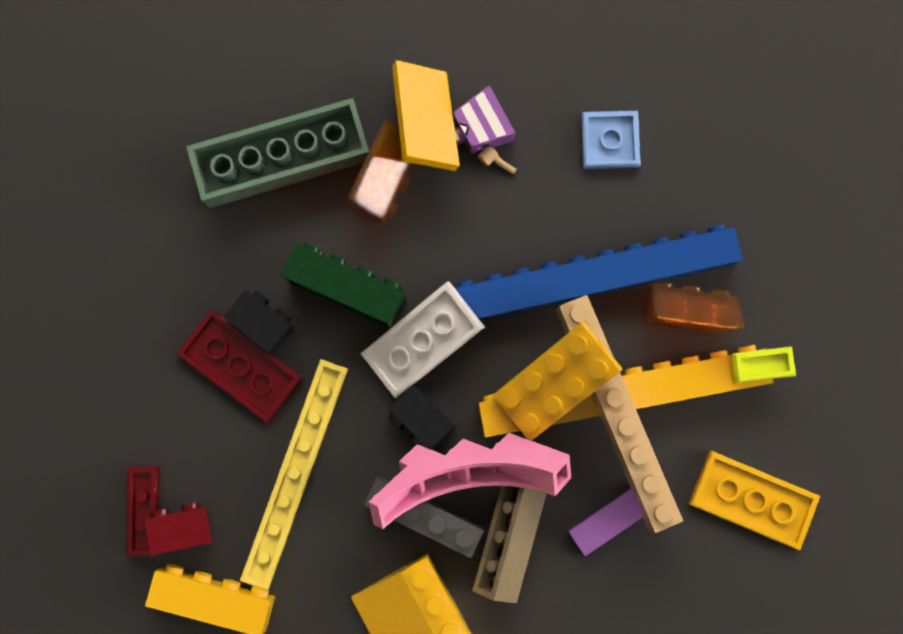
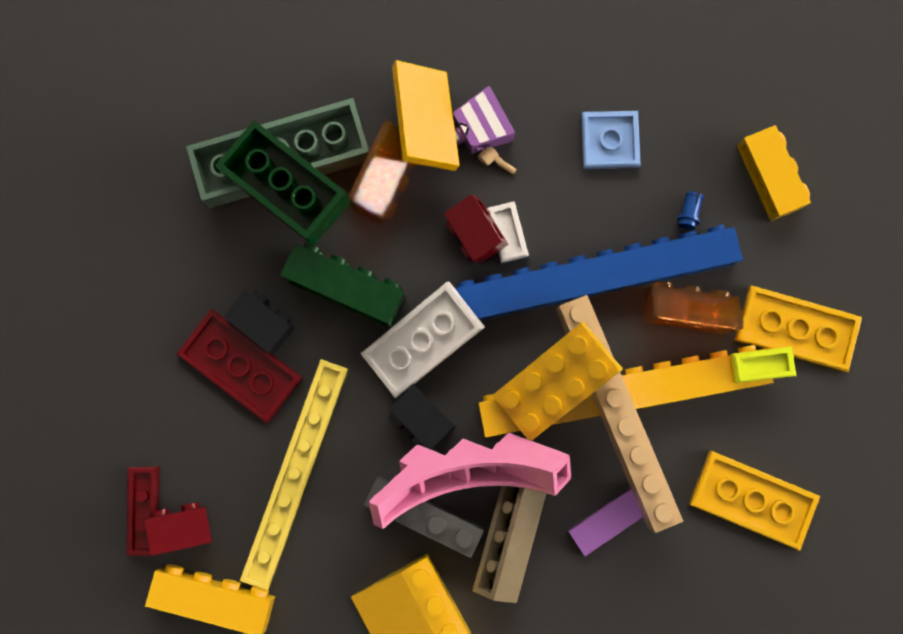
(283, 183): none -> dark green brick
(475, 229): none -> dark red brick
(509, 224): none -> white tile
(689, 217): none -> blue pin
(774, 172): none -> yellow brick
(812, 330): none -> yellow tile

